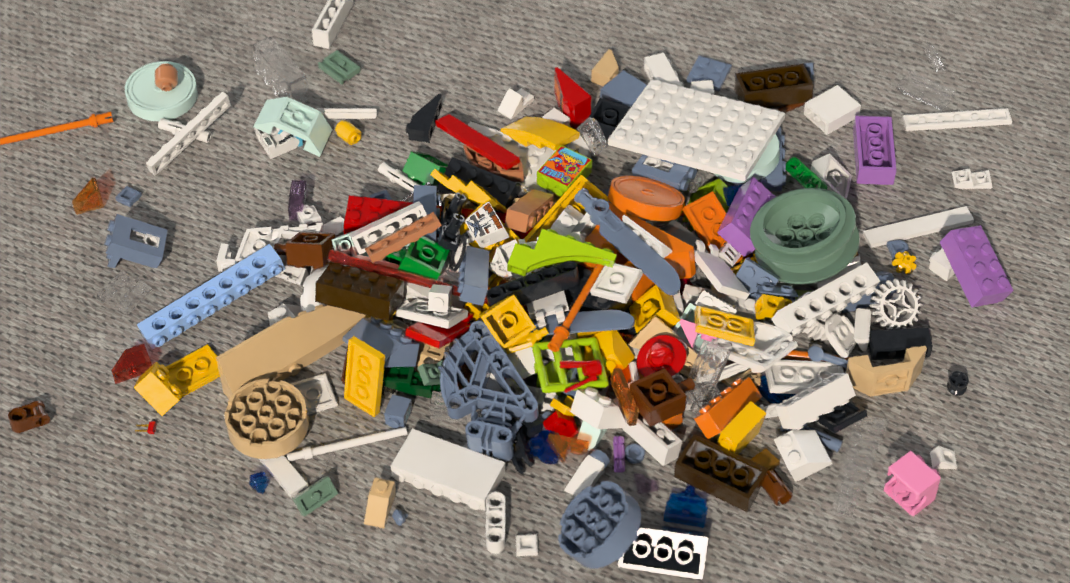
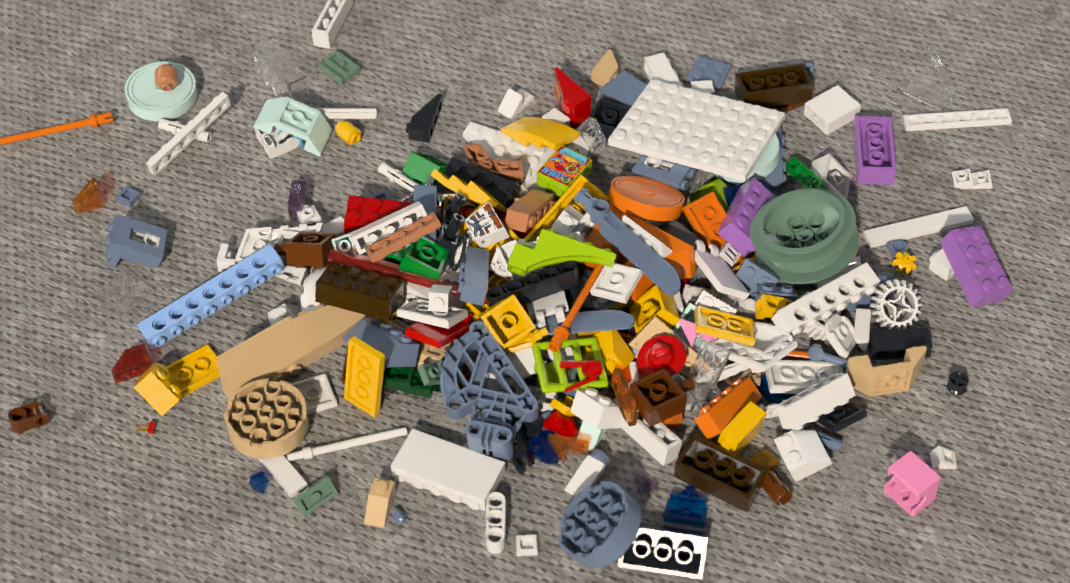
(398, 411): sand blue brick -> none
(478, 142): red tile -> none
(619, 454): medium lavender axle -> none
(634, 453): sand blue tile -> none

